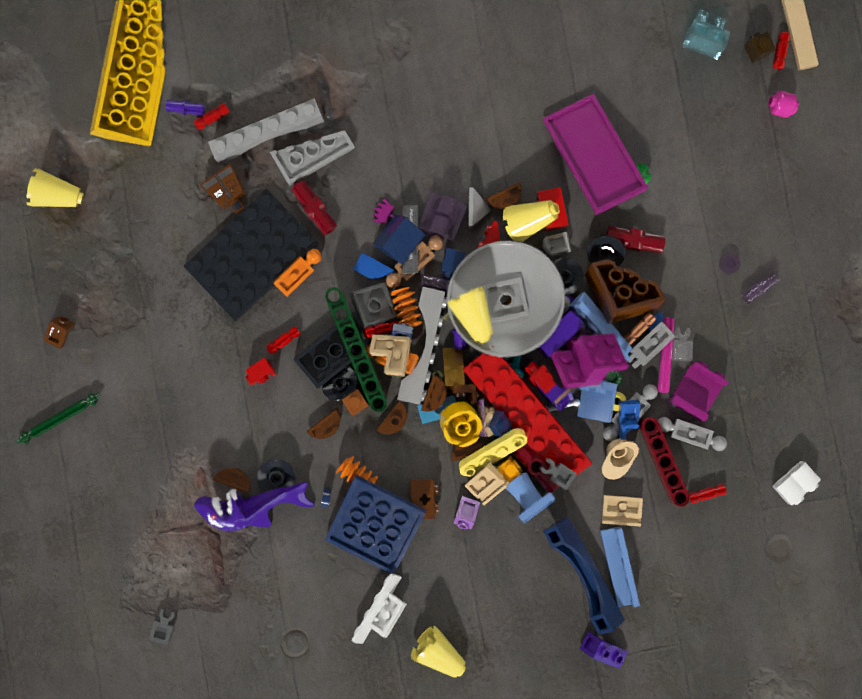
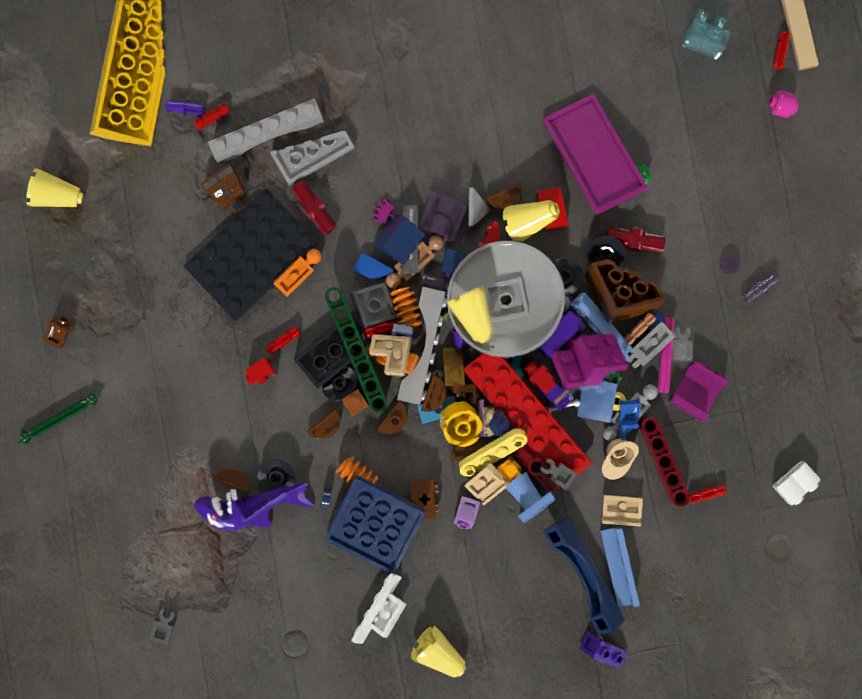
(556, 244): light grey plate -> none
(692, 434): light grey plate -> none
(759, 46): dark brown brick -> none

